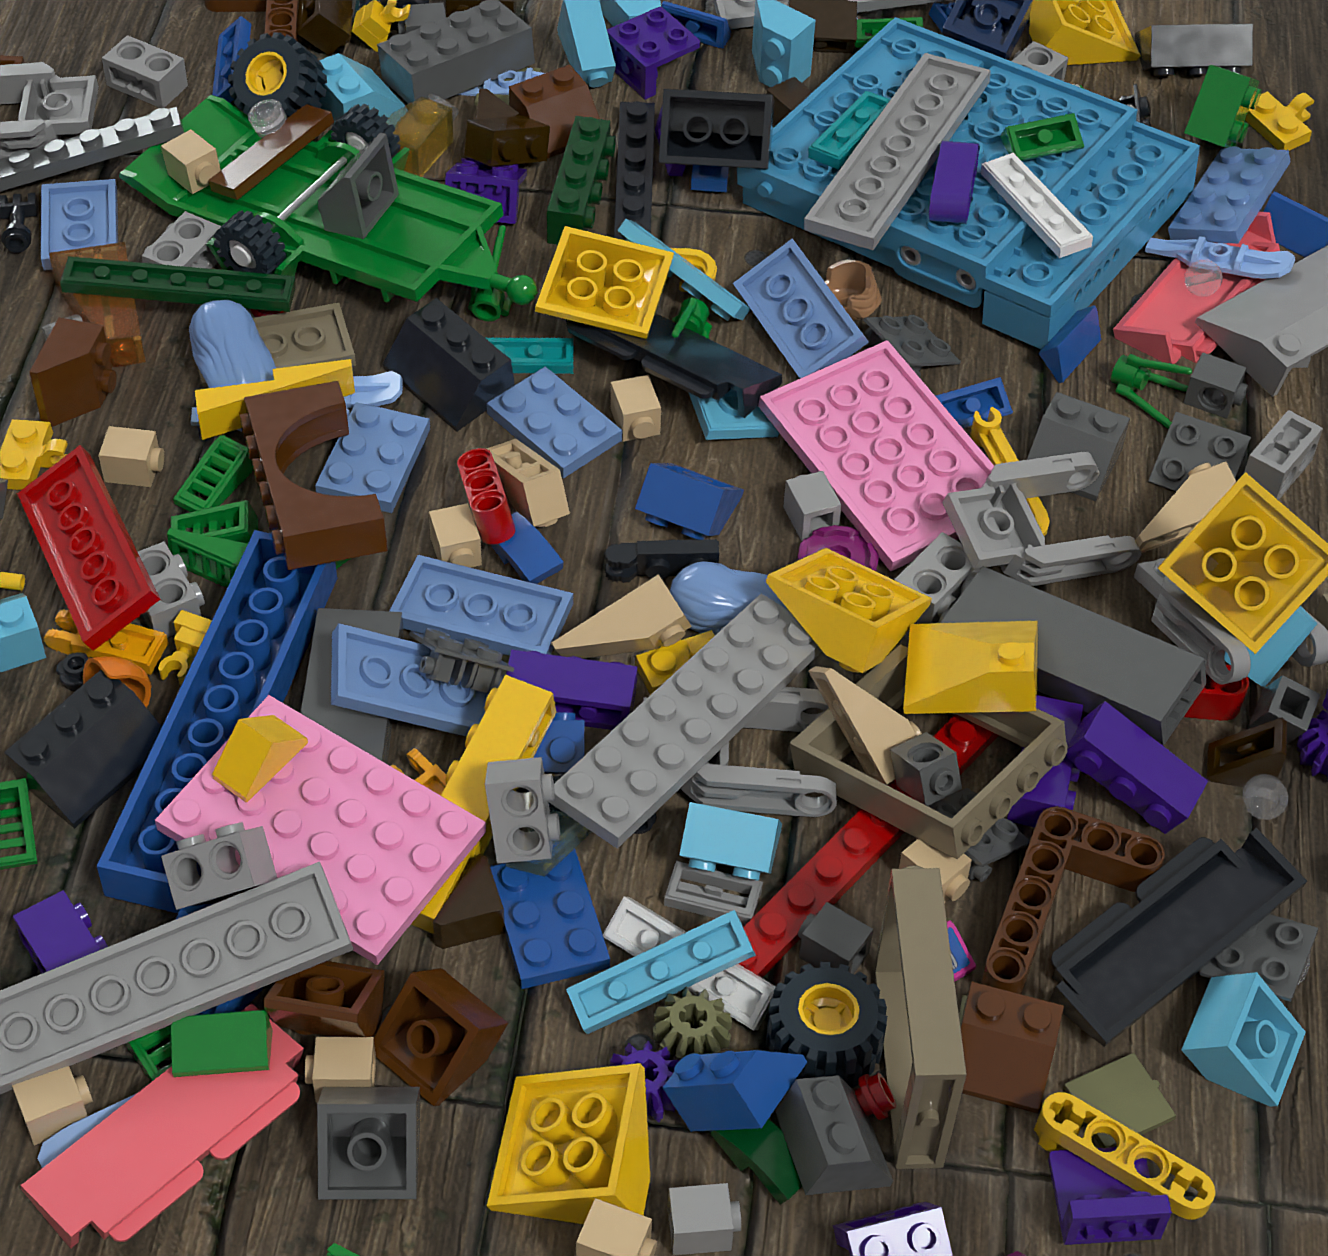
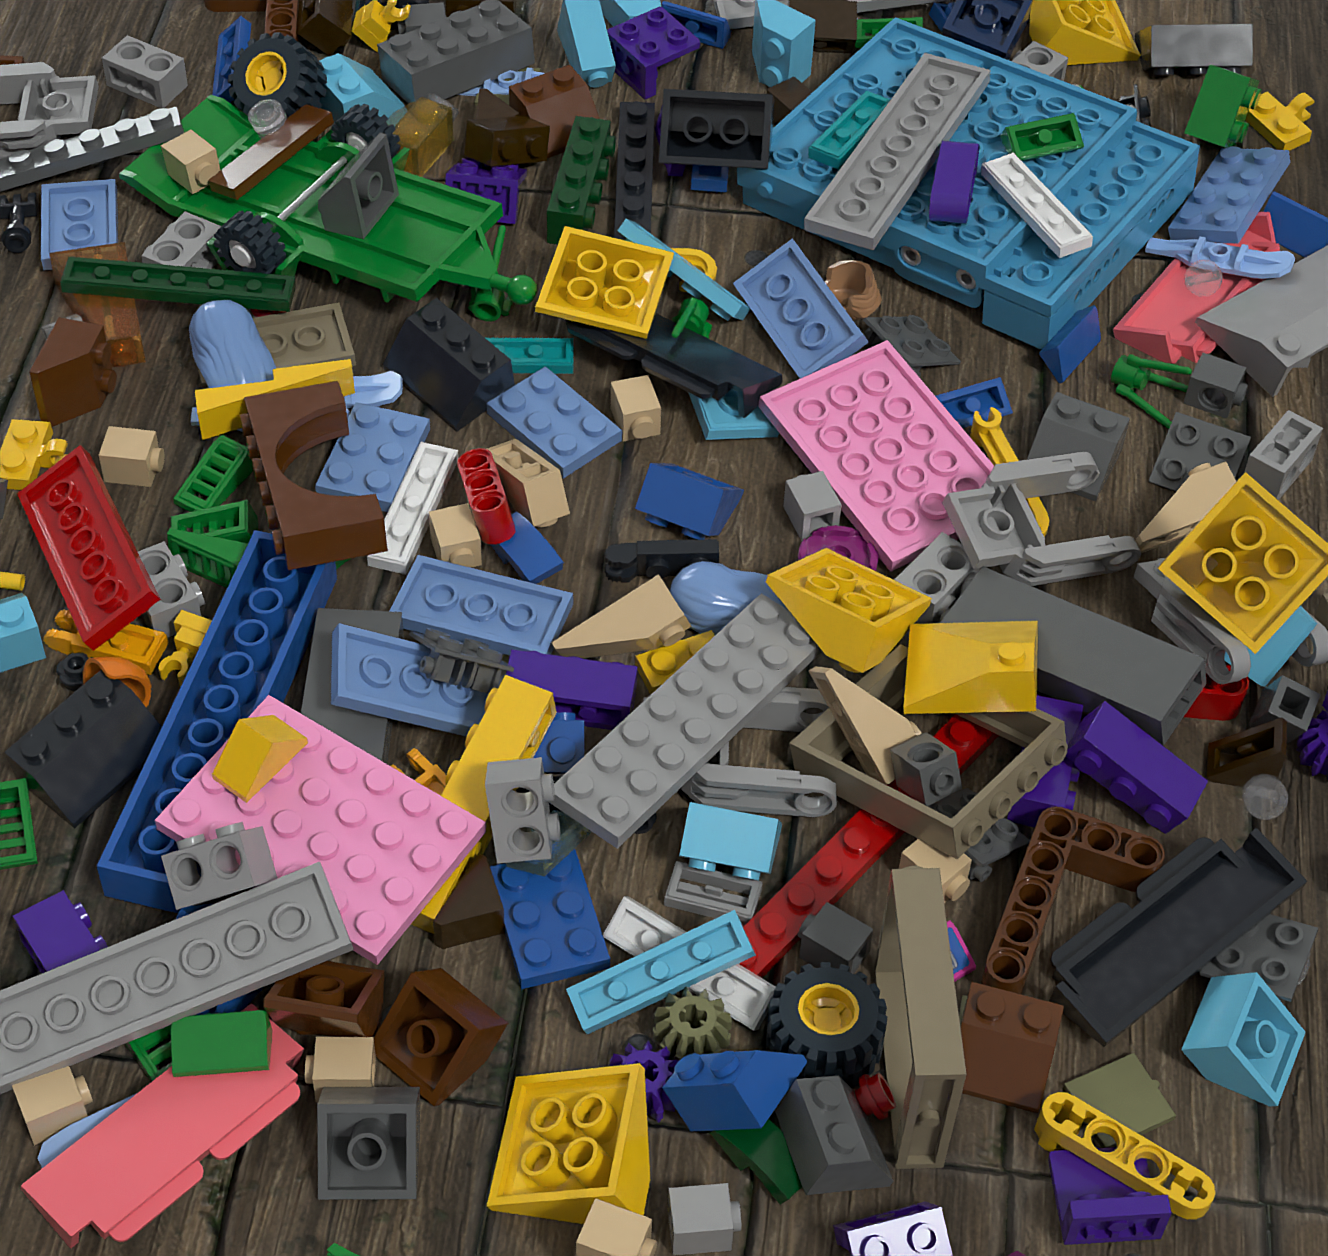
(410, 509): none -> white tile

